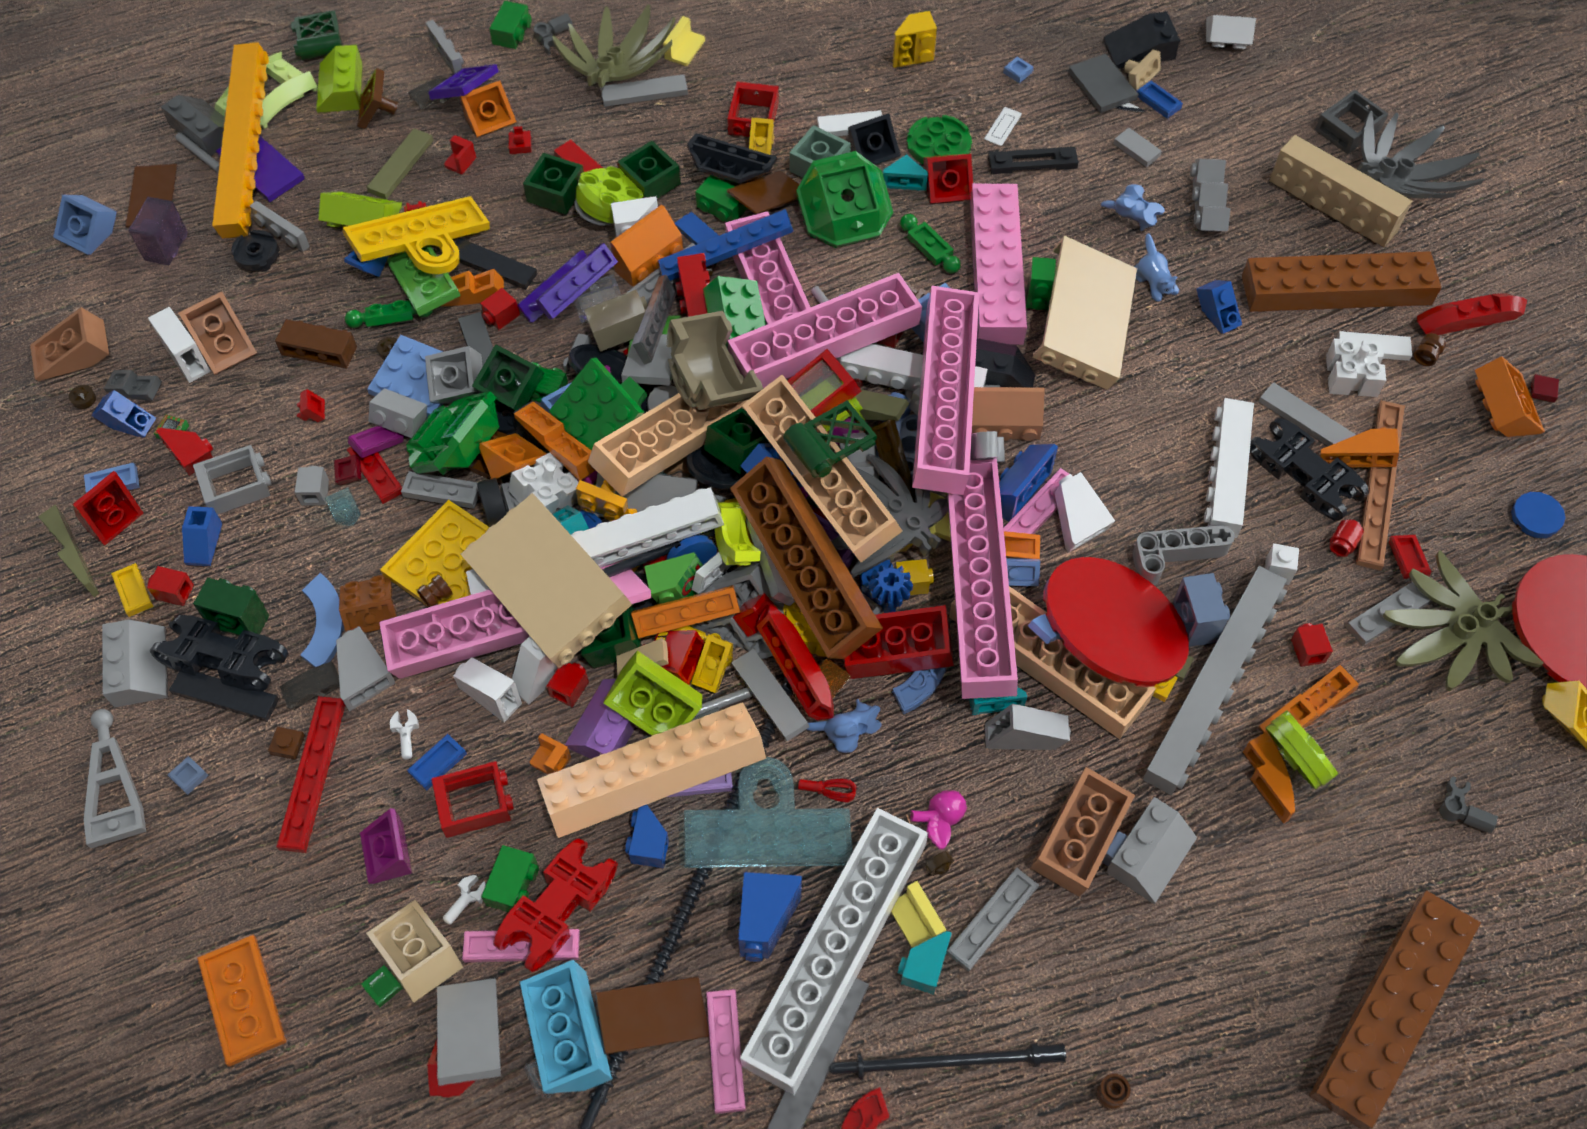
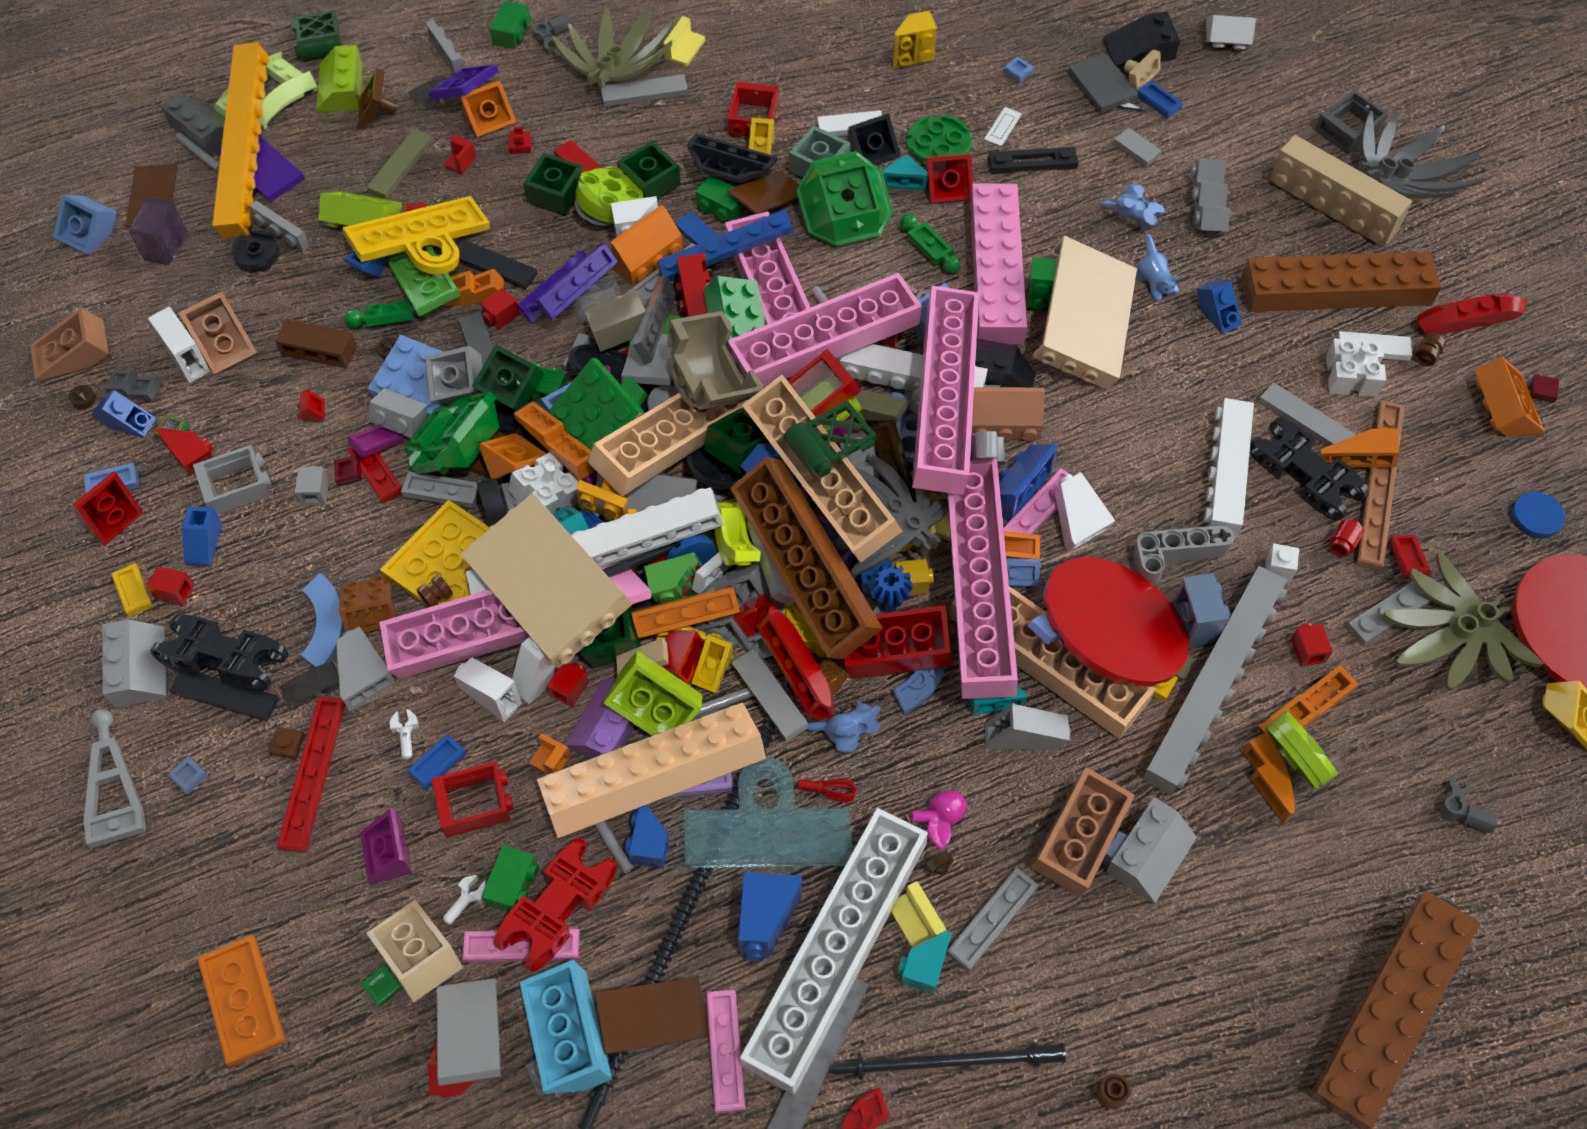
(71, 554): olive slope -> none
(231, 606): dark green brick -> none
(343, 507): clear light blue plate -> none
(614, 846): none -> light grey piece

